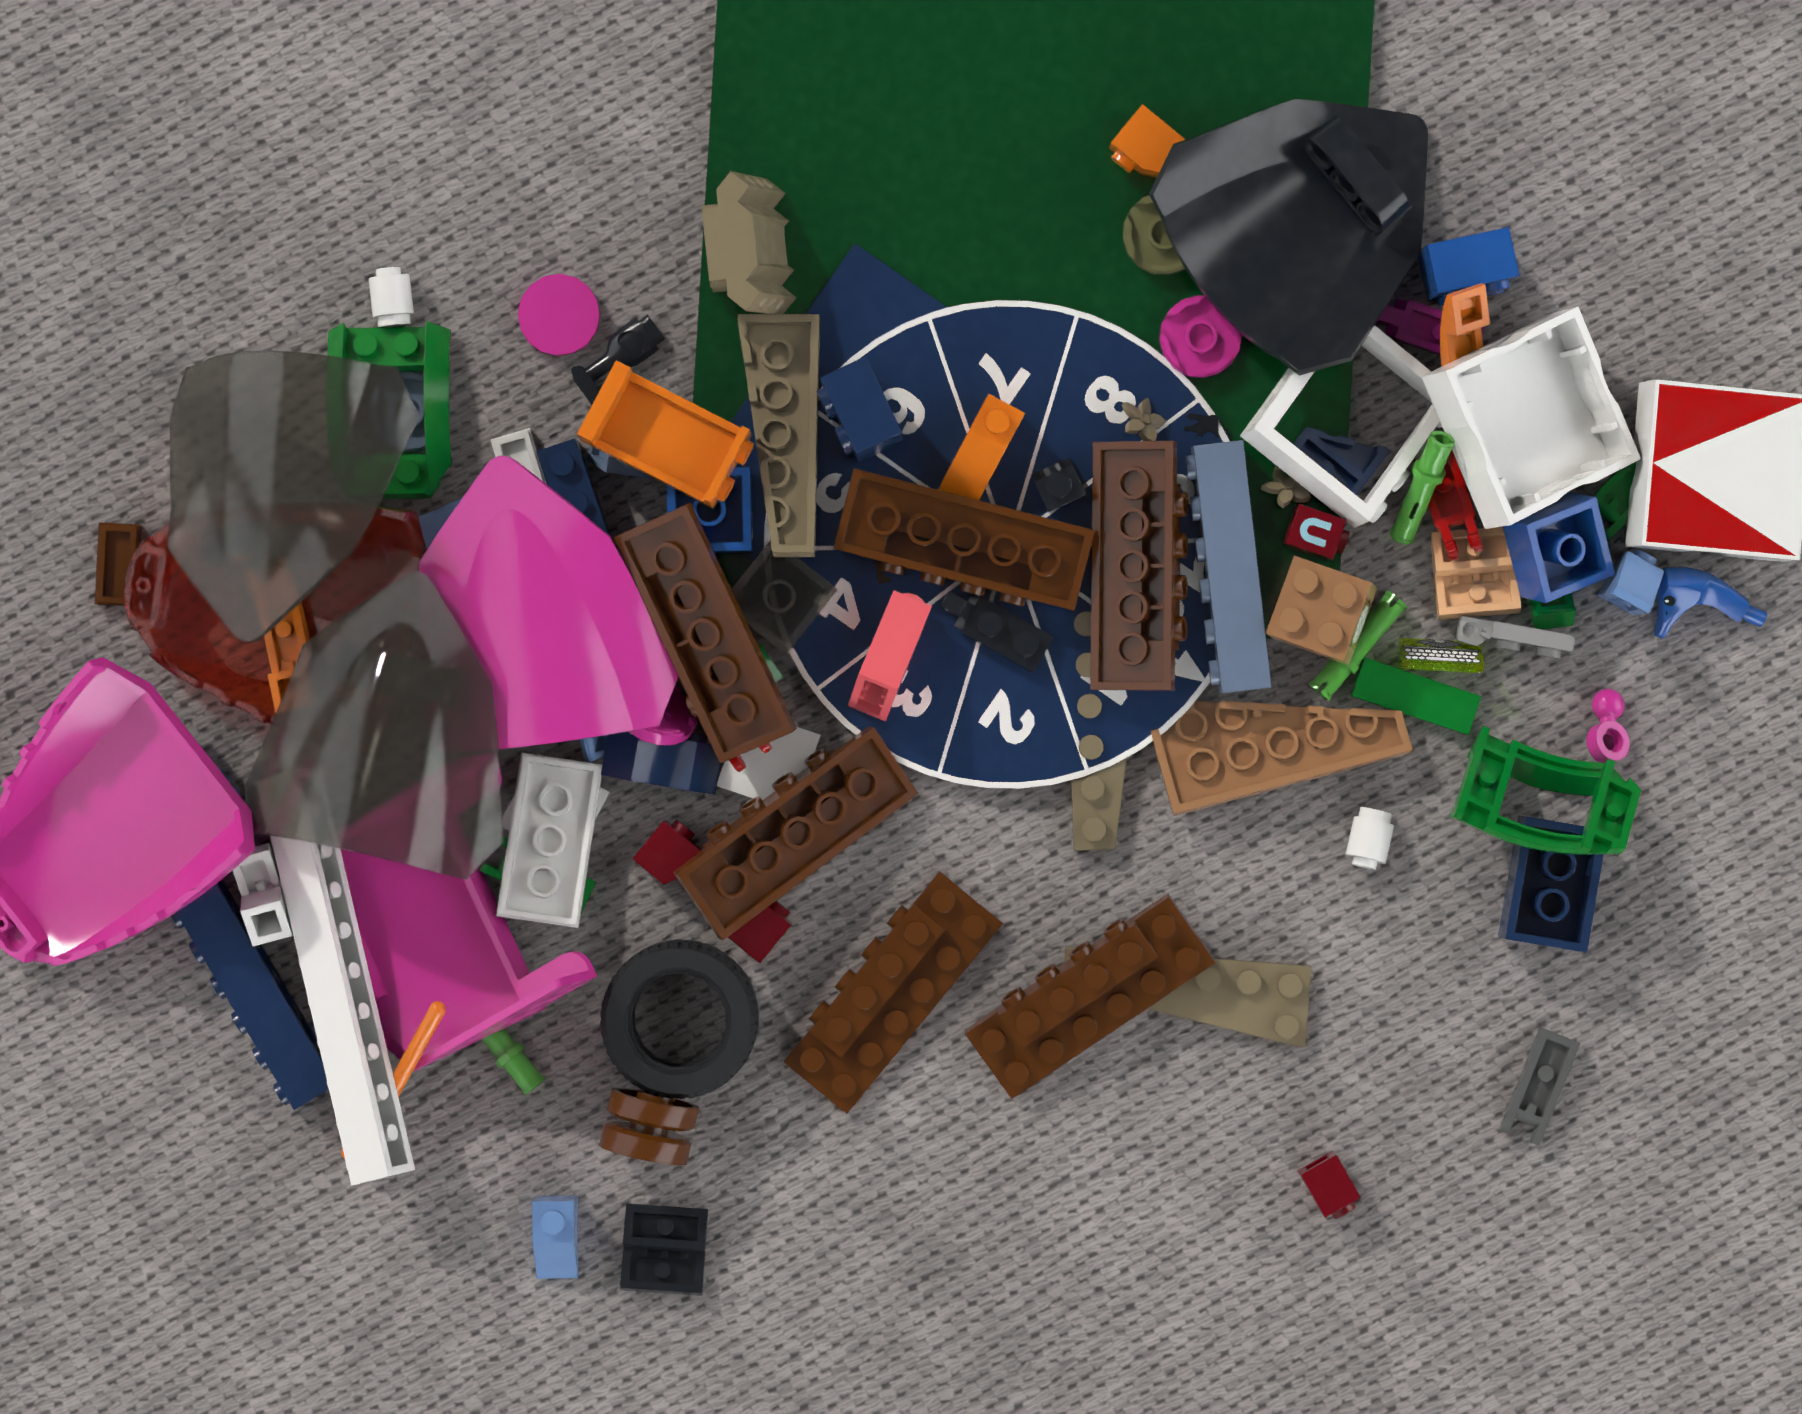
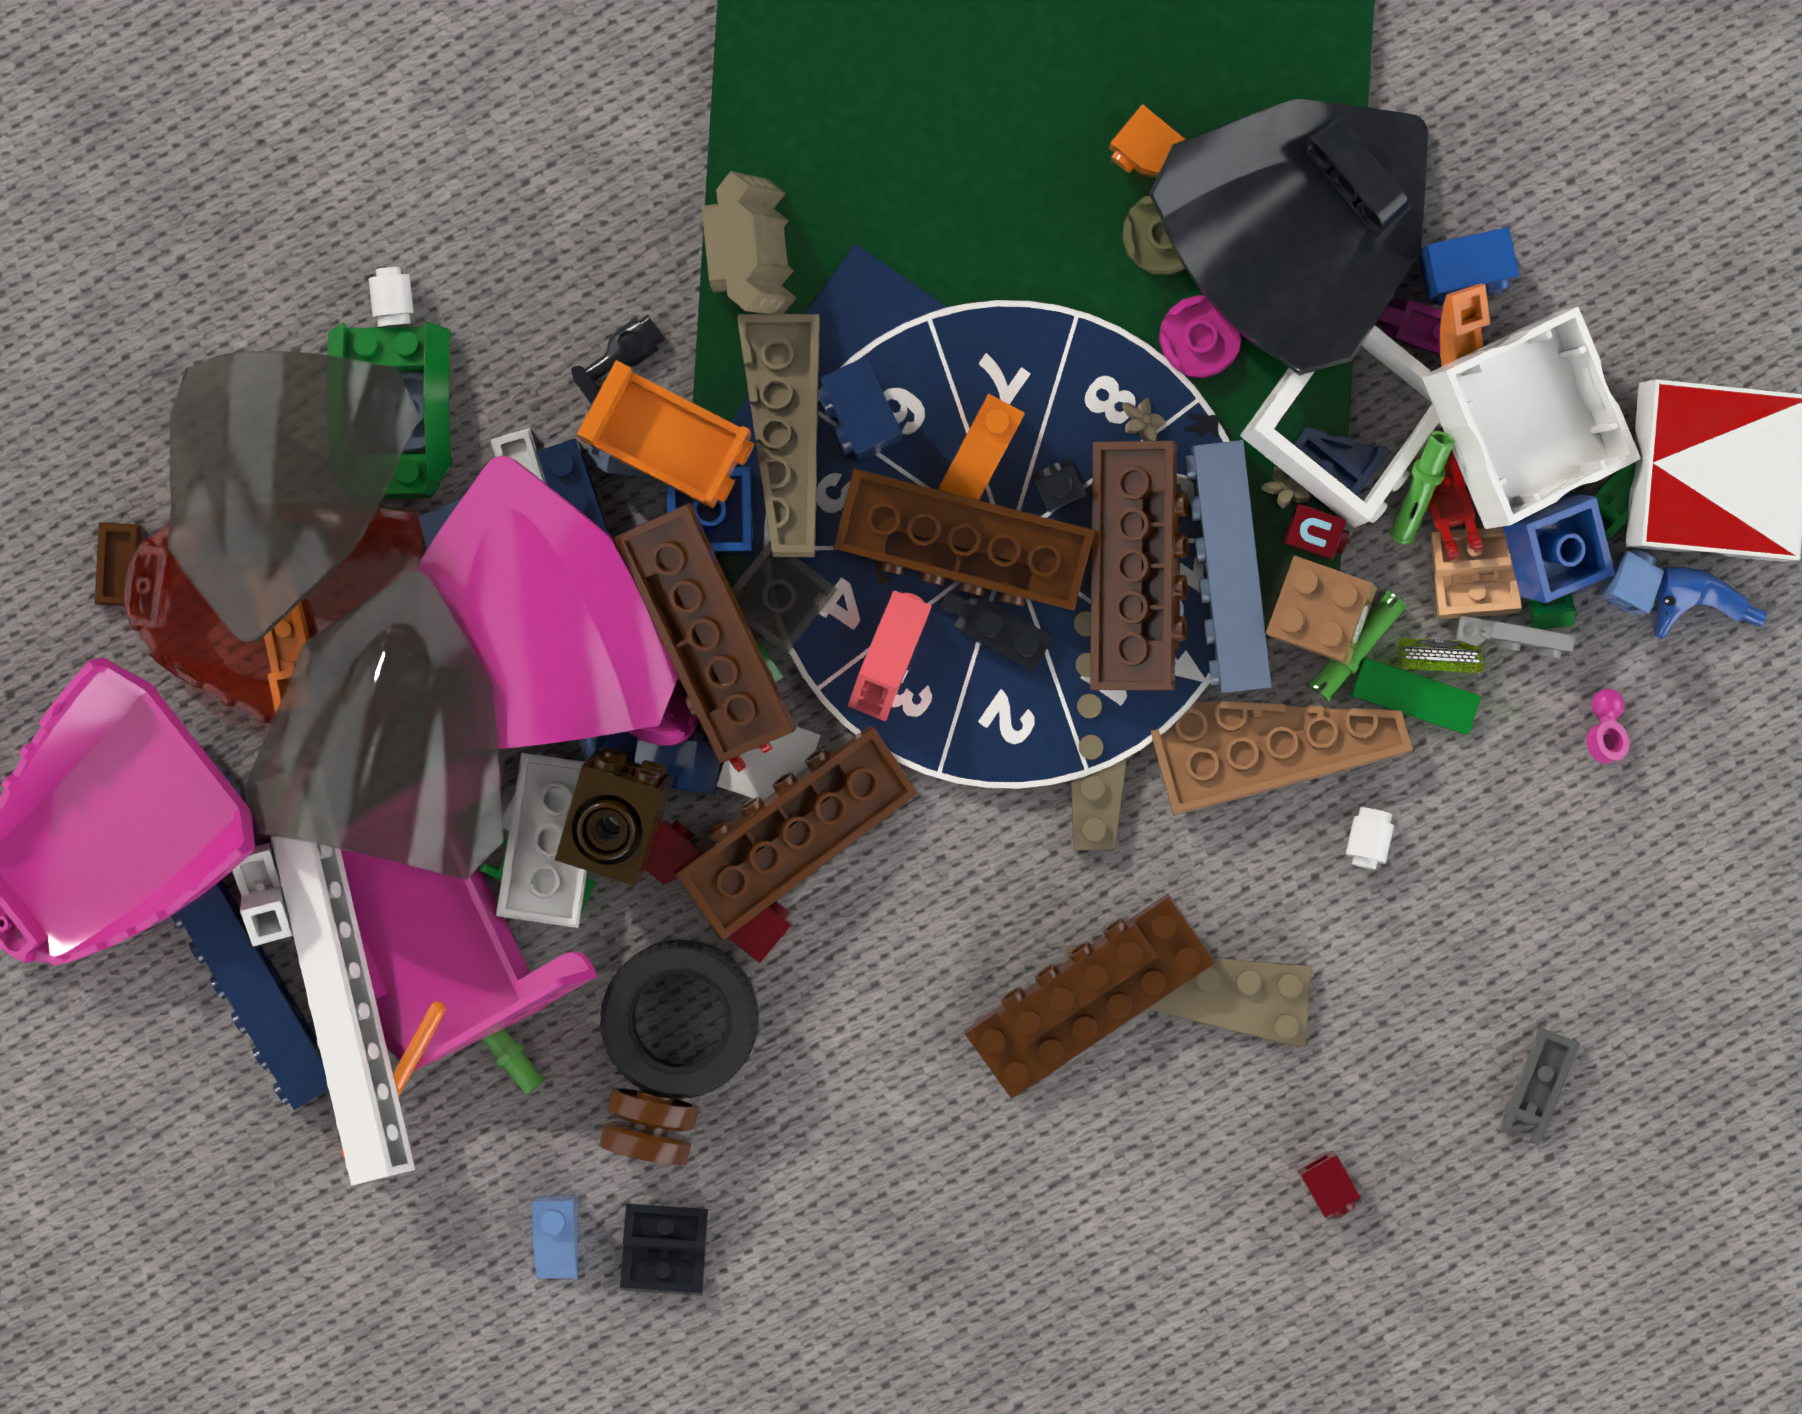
(559, 315): dark pink tile -> none
(628, 793): none -> dark brown brick
(891, 991): reddish brown plate -> none
(1486, 781): green wedge -> none
(1550, 893): dark blue brick -> none

